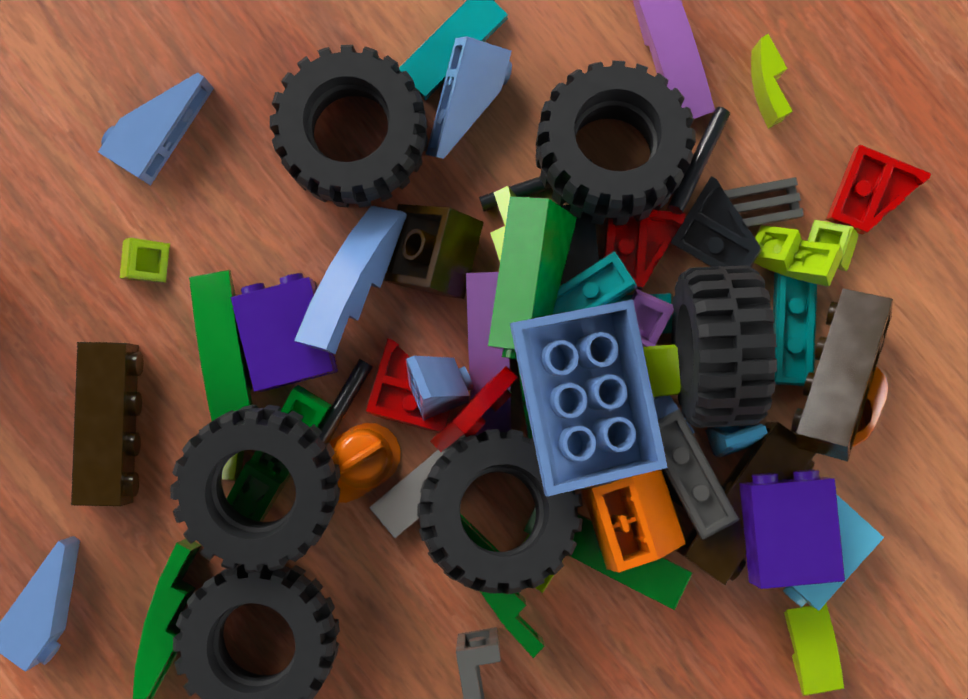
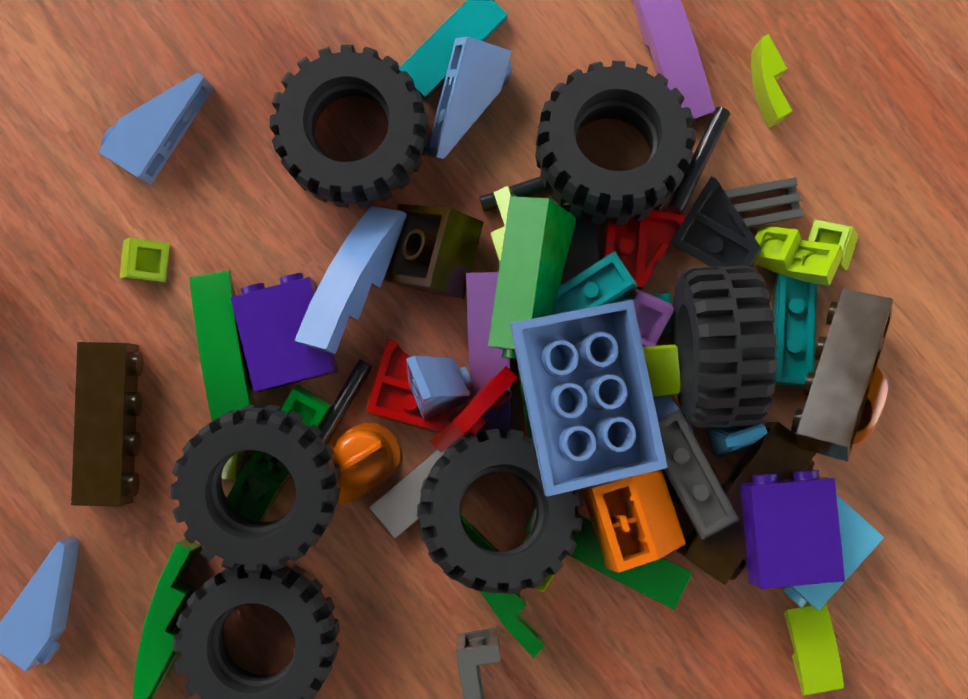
(872, 188): red wing -> none

